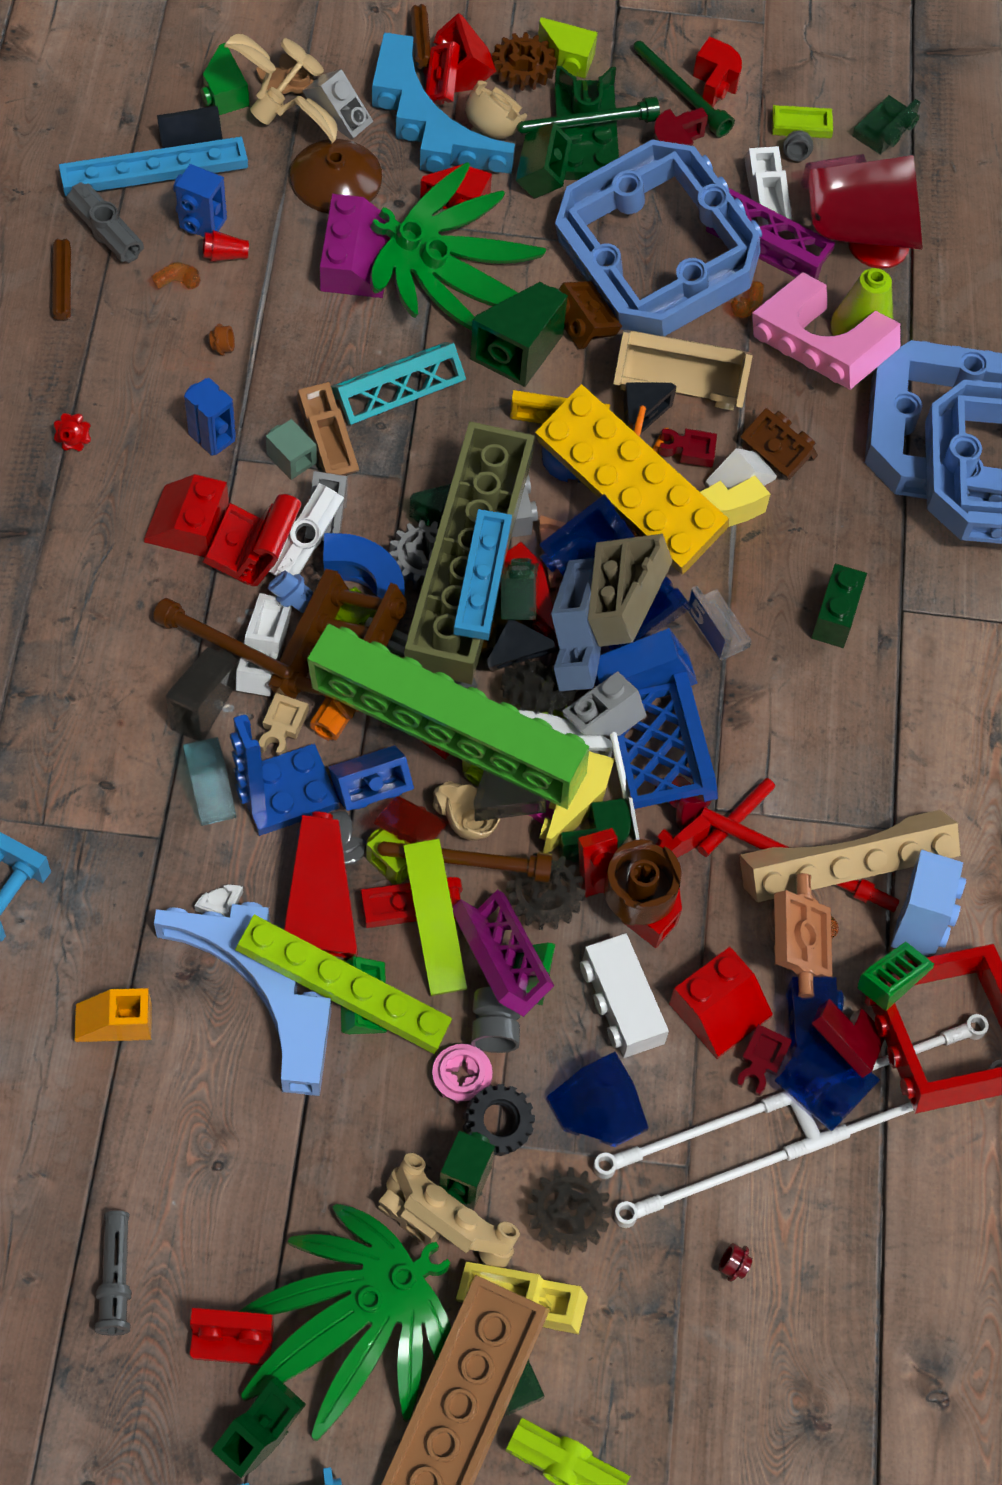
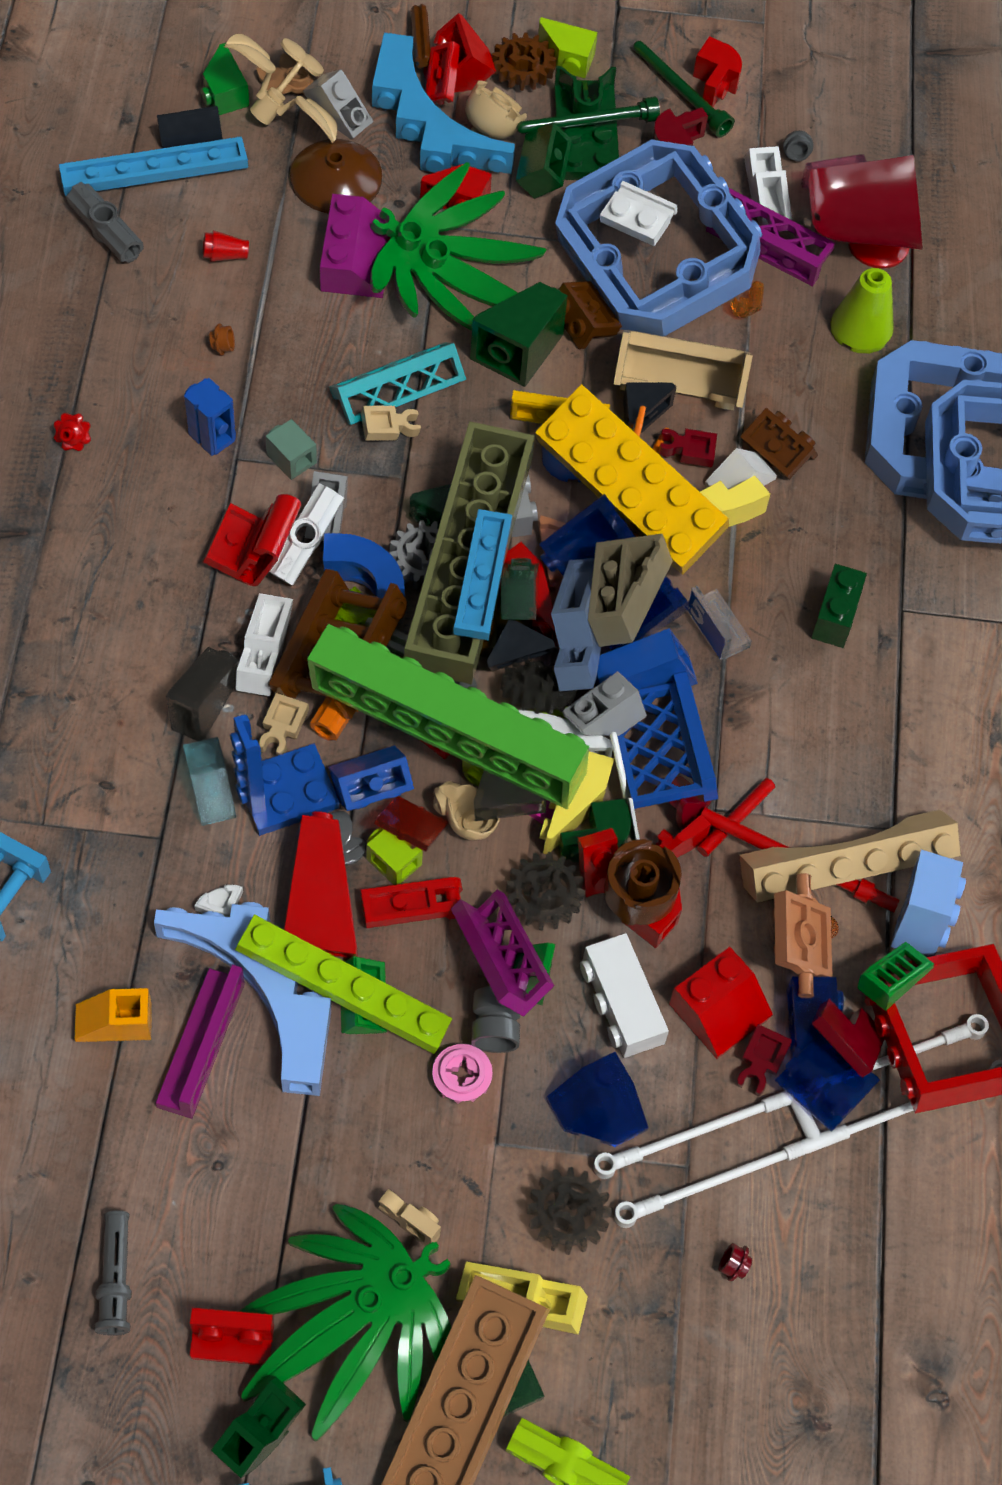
(61, 280): reddish brown axle -> none
(170, 614): reddish brown piece -> none
(177, 272): clear orange arm -> none
(188, 514): red slope -> none
(200, 200): blue brick -> none
(201, 1042): none -> magenta fence
(291, 590): medium blue piece -> none
(327, 429): medium nougat slope -> none
(385, 424): none -> tan plate
(435, 917): lime slope -> none
(449, 1216): tan plate -> none
(467, 1167): dark green brick -> none
(515, 1103): black tyre -> none
(536, 866): reddish brown piece -> none
(638, 213): none -> white plate
(814, 121): lime tile -> none
(842, 357): bright pink arch -> none
(887, 124): clear green bracket -> none

